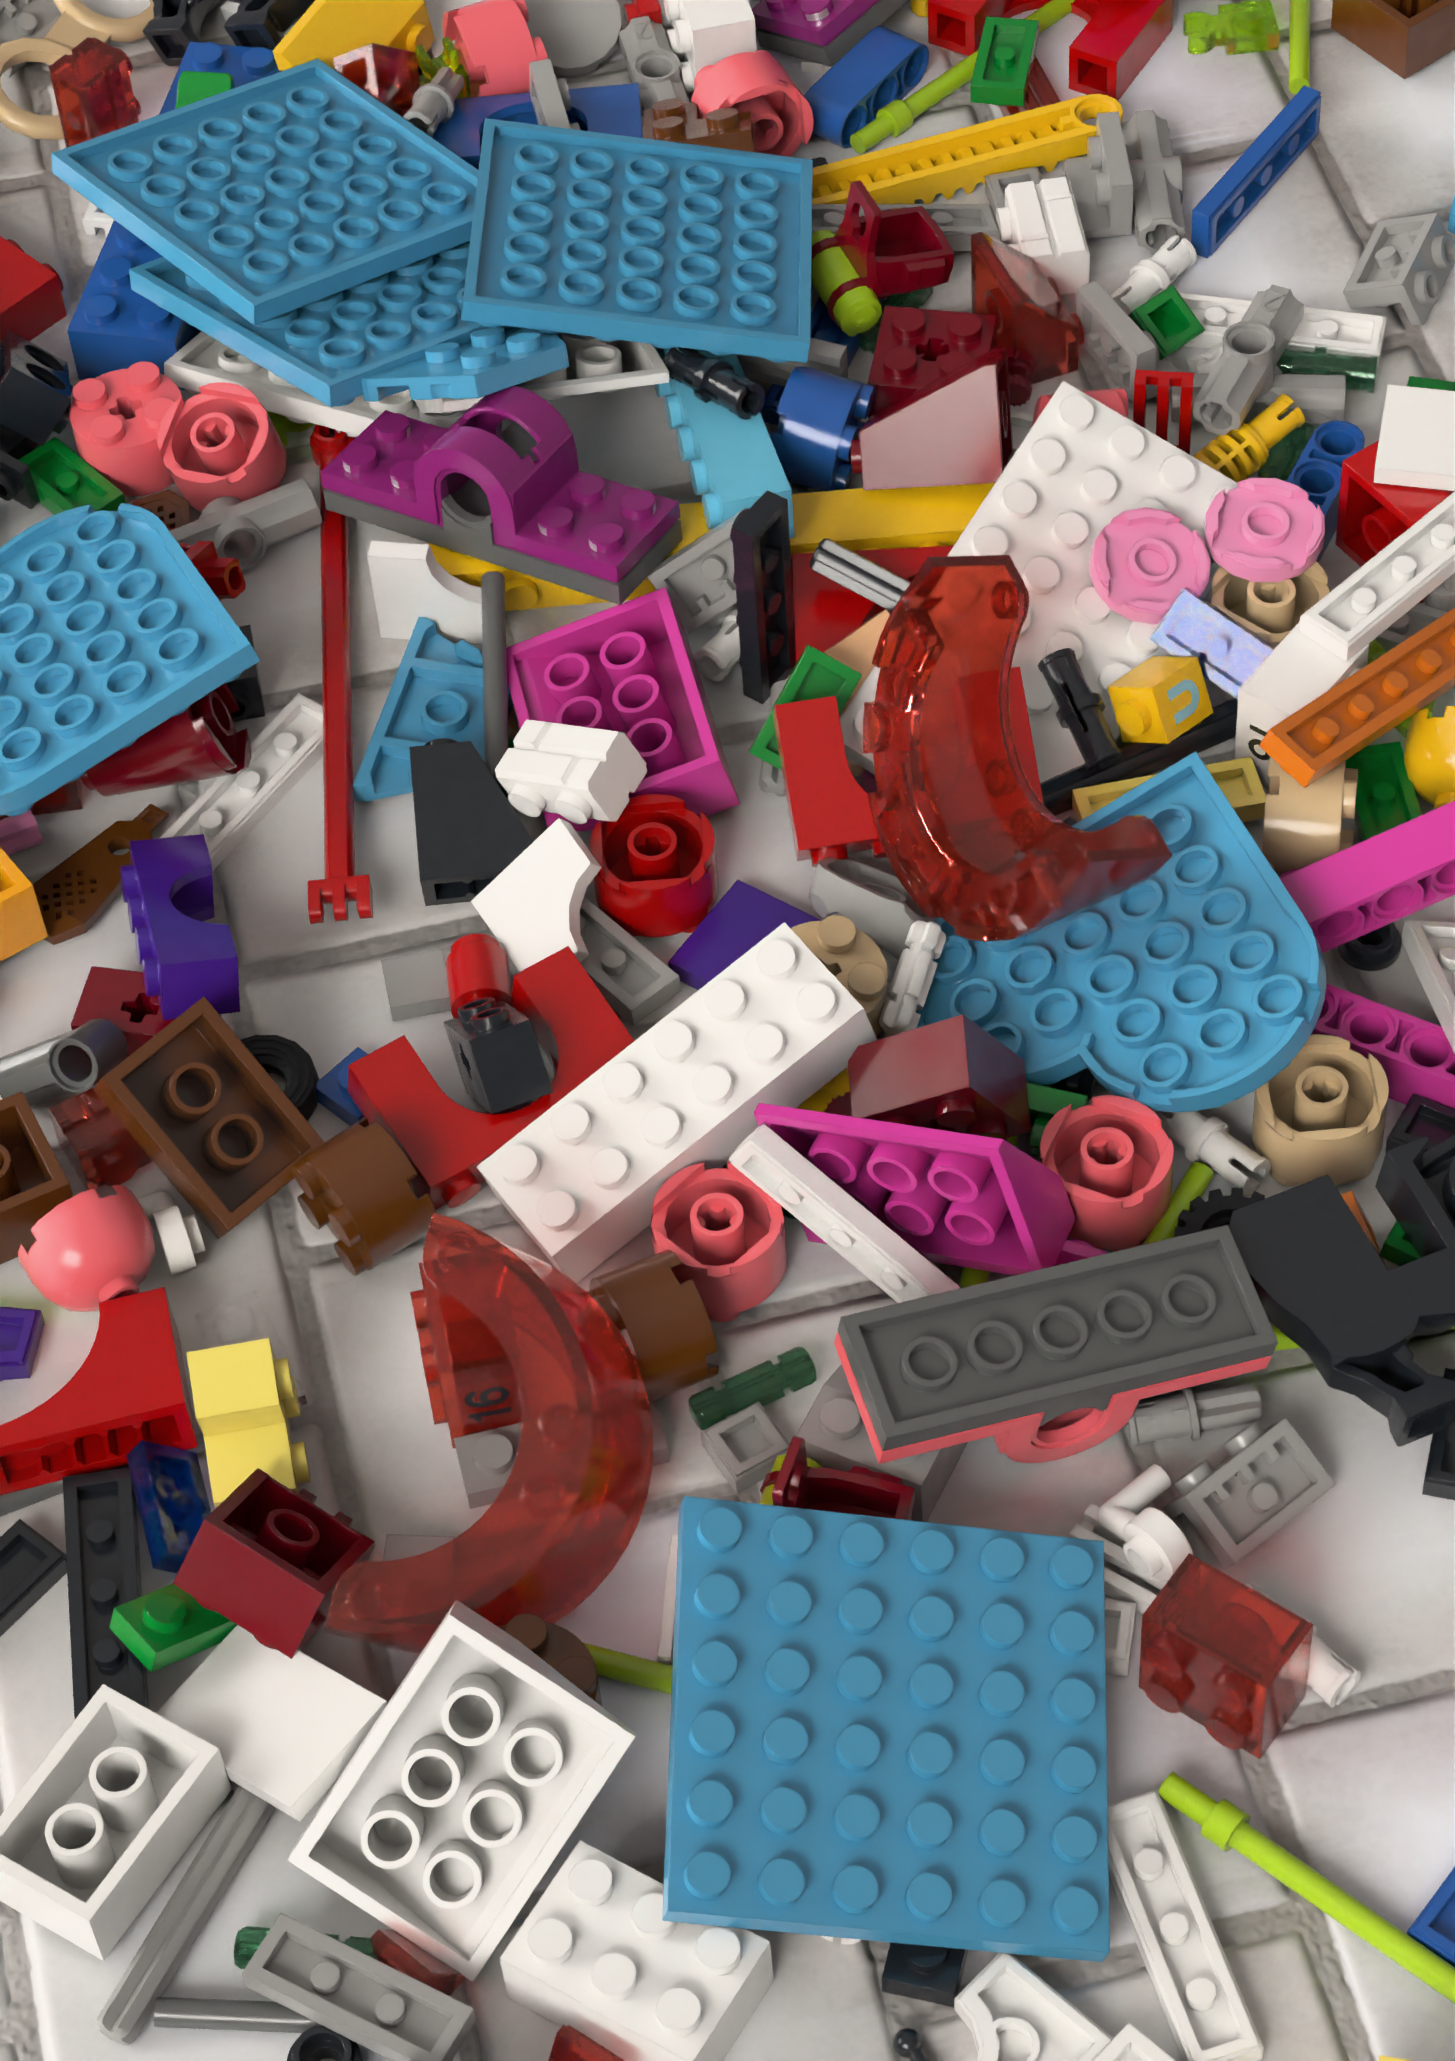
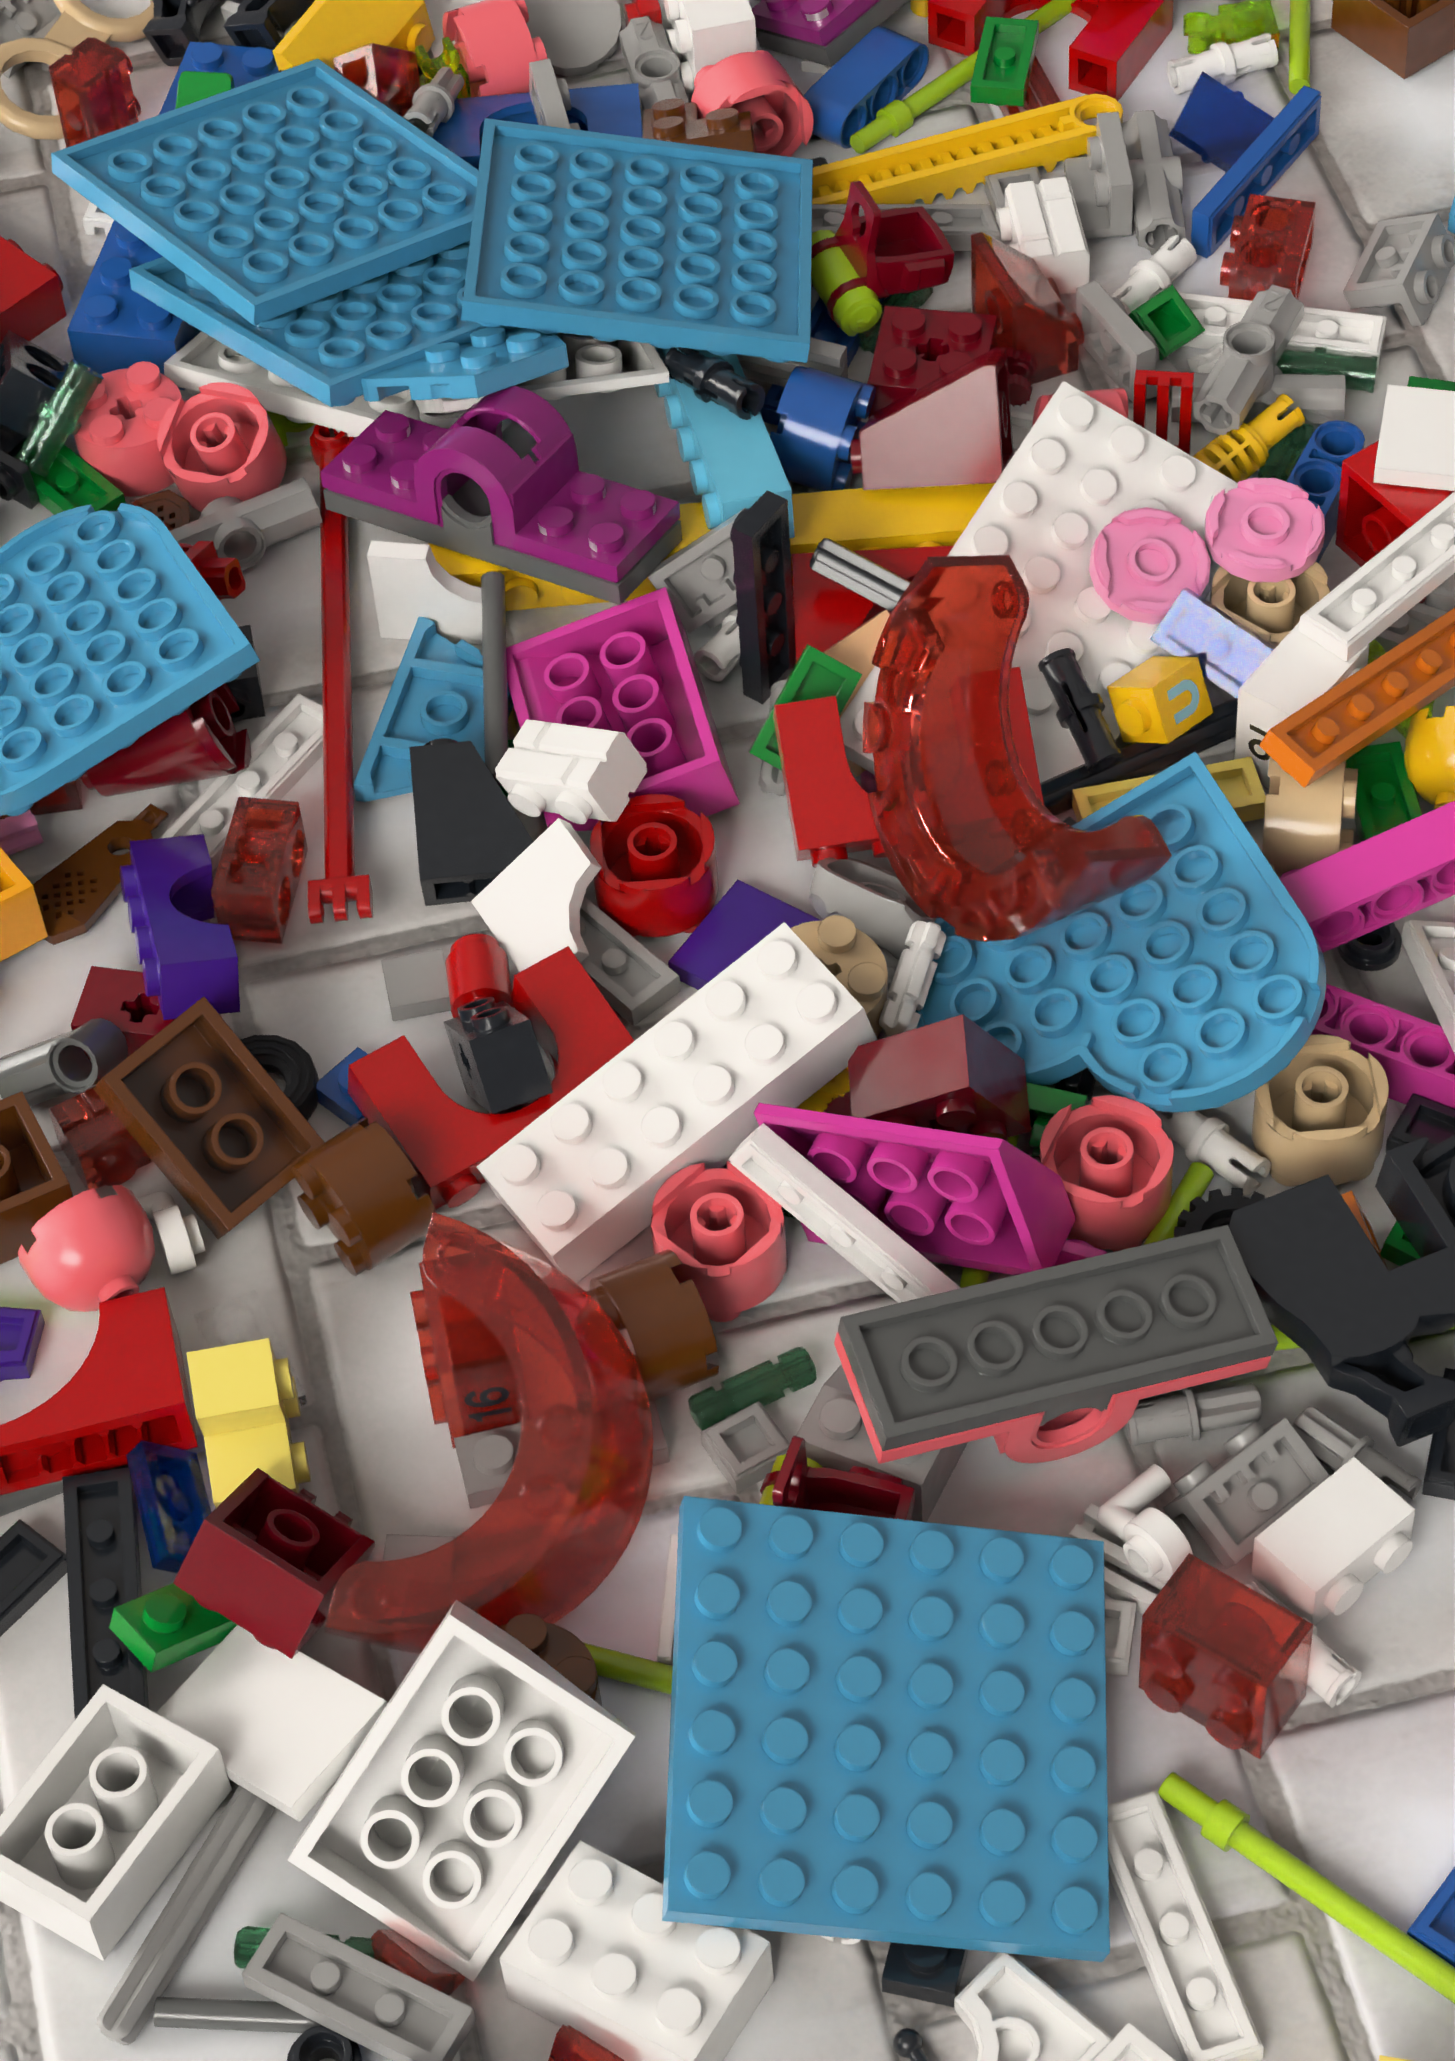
(59, 417): none -> clear green pin
(260, 869): none -> clear red brick
(1218, 122): none -> clear blue piece
(1223, 62): none -> white pin
(1269, 246): none -> clear red brick
(1334, 1543): none -> white brick
(1336, 1446): none -> light grey axle

